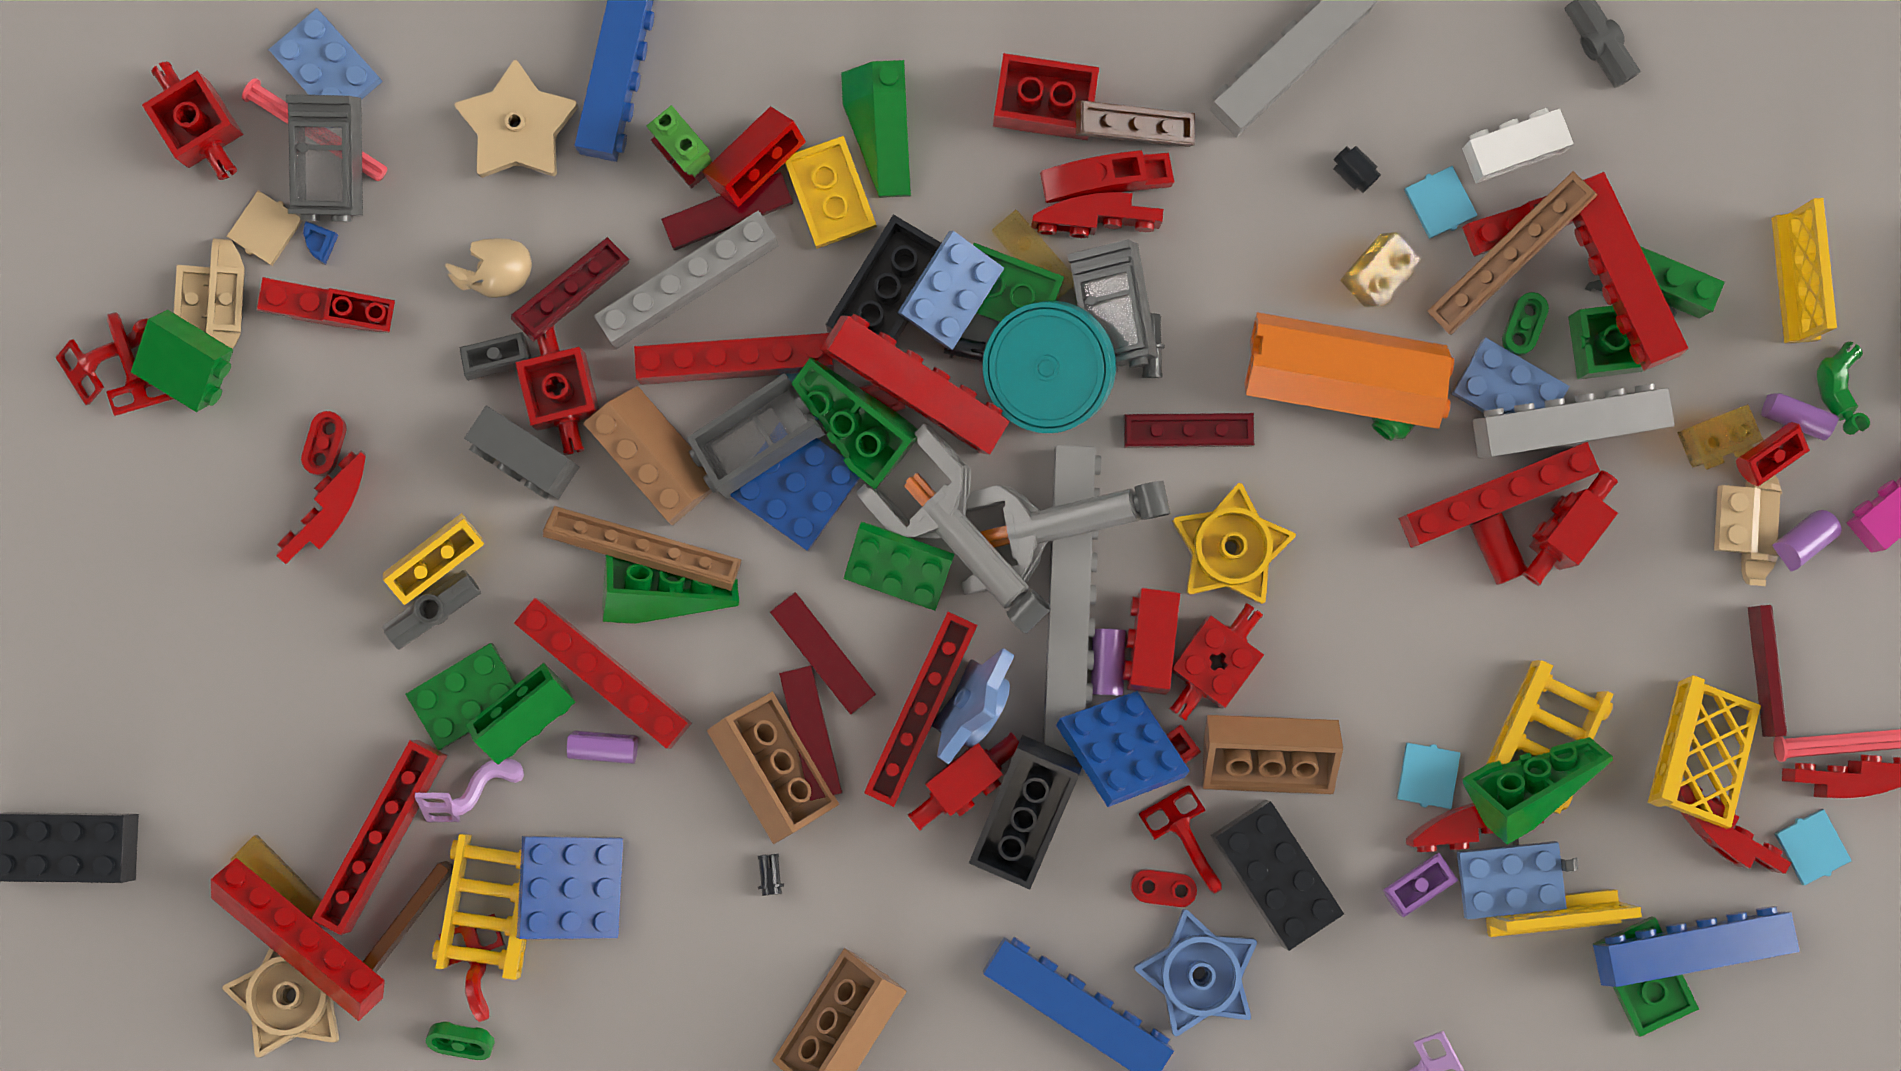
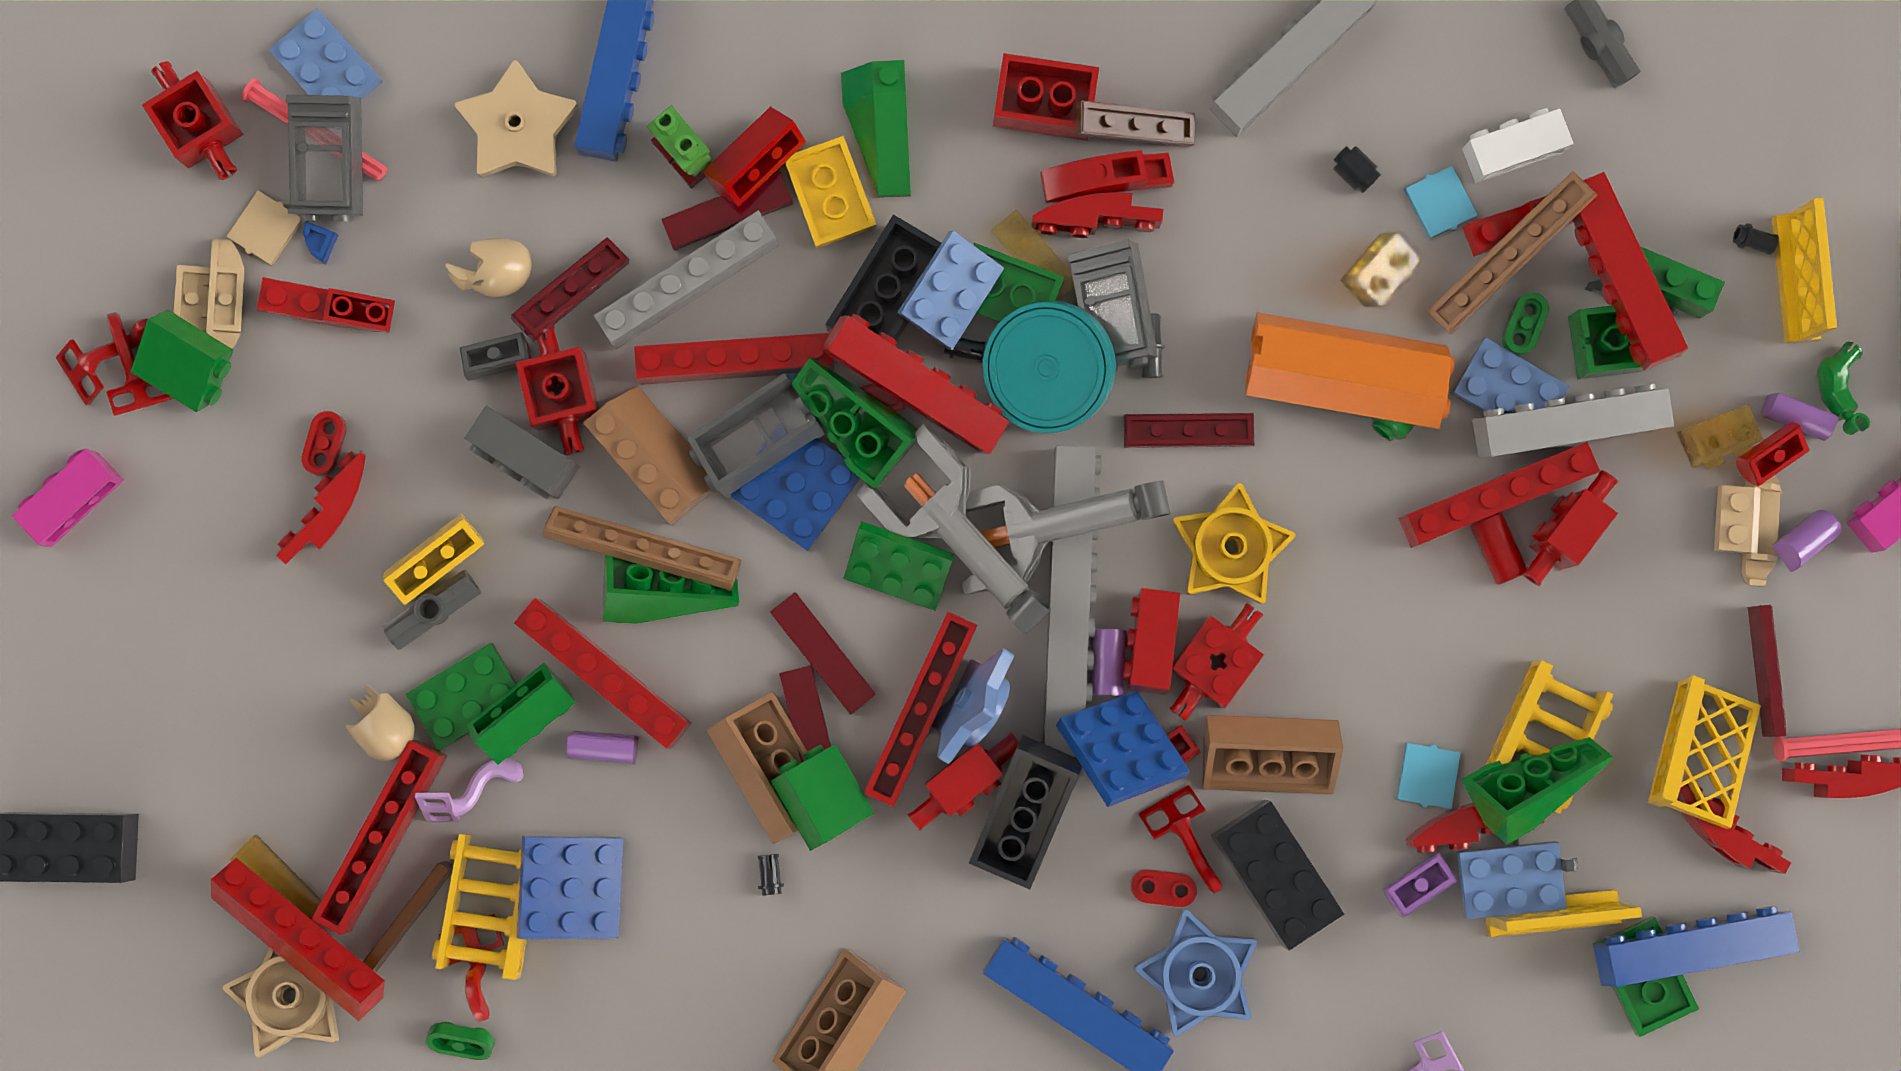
(67, 497): none -> dark pink brick
(384, 726): none -> tan helmet
(821, 795): none -> green brick
(1756, 239): none -> black pin
(1813, 847): medium azure piece -> none

